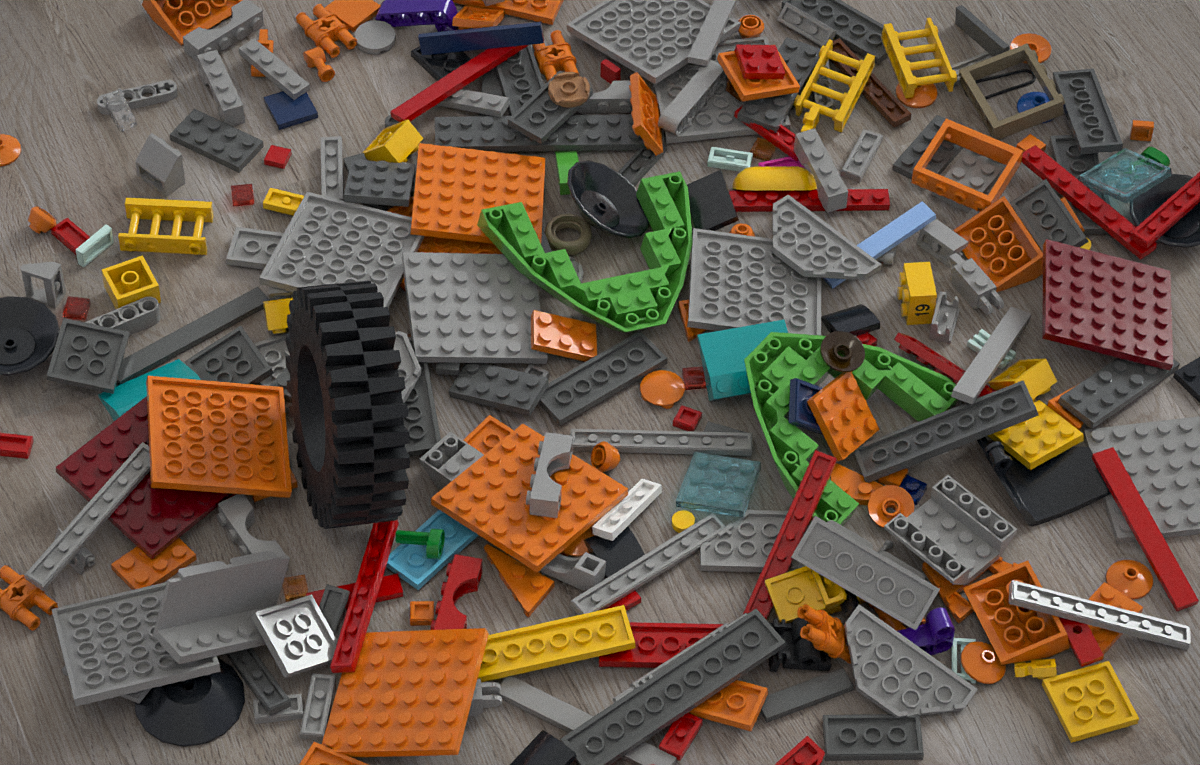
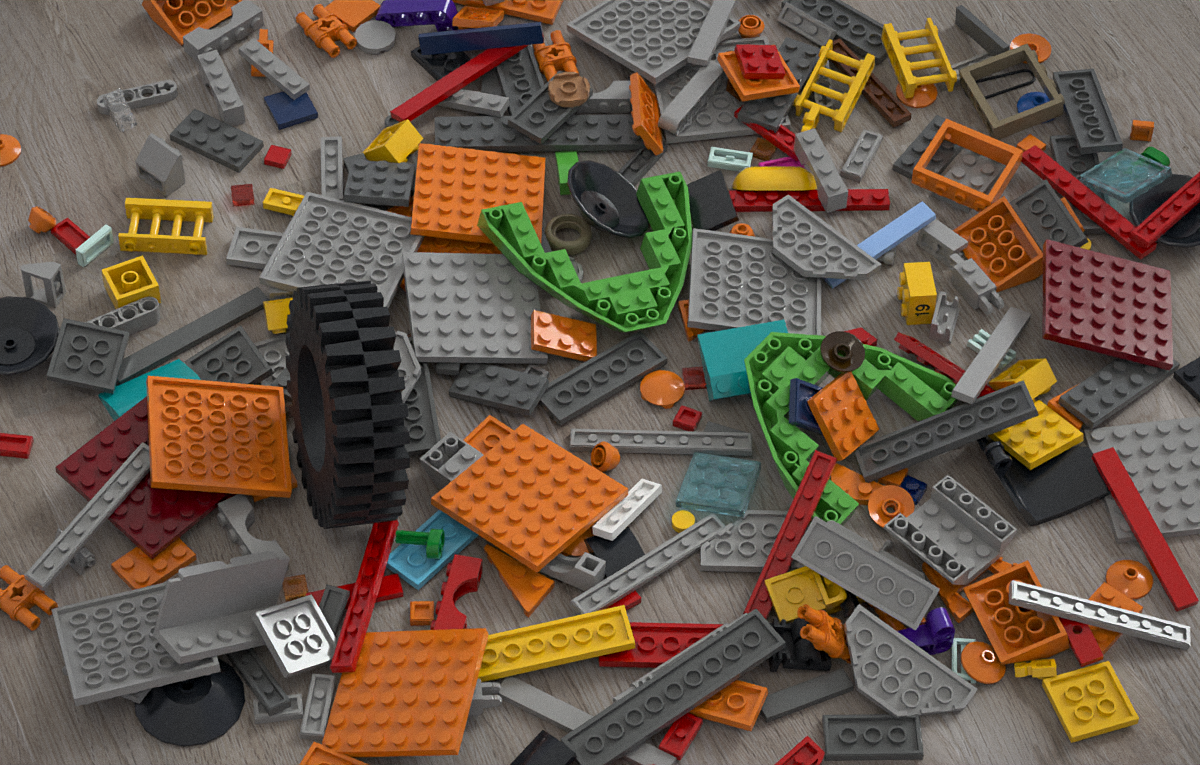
(76, 308): clear red tile -> none
(316, 58): orange leg -> none
(554, 456): light grey arch -> none
(610, 71): red tile -> none
(853, 320): black slope -> none

